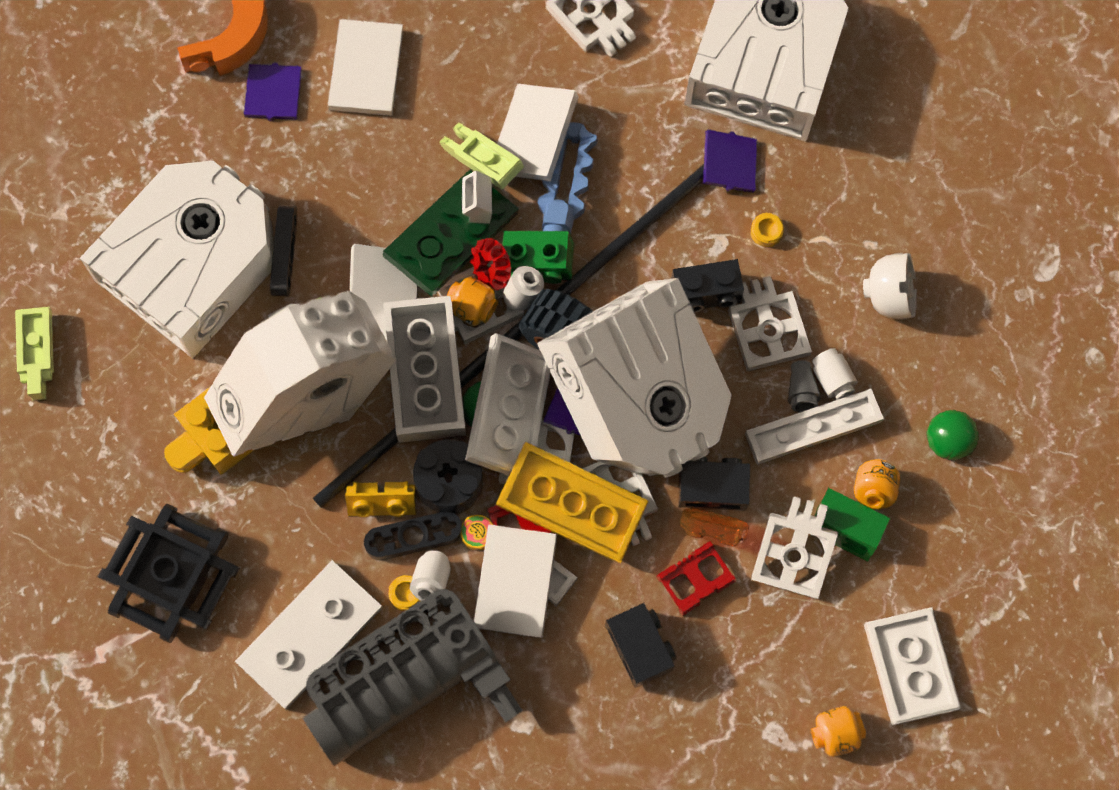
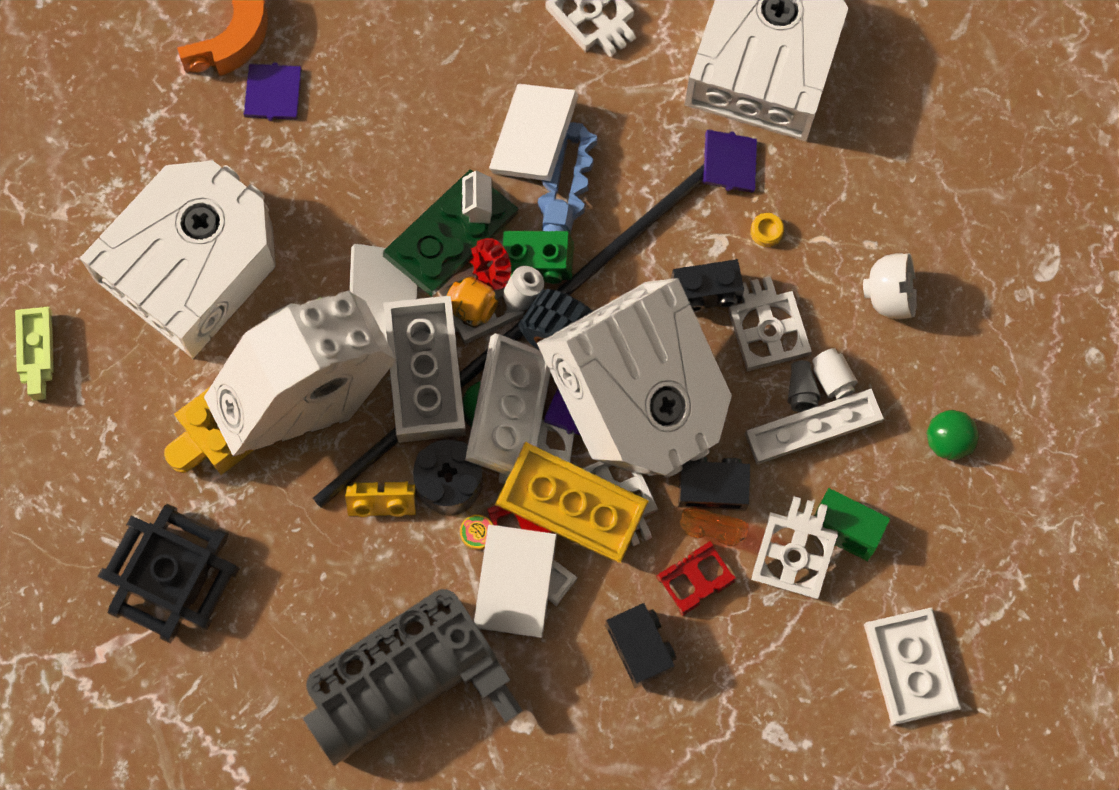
(283, 251): black beam -> none
(308, 634): white plate -> none
(365, 67): white tile -> none
(390, 549): black beam -> none
(400, 593): yellow tile -> none
(430, 574): white brick -> none
(483, 155): yellowish green hinge -> none
(838, 731): light orange head -> none
(877, 484): light orange head -> none

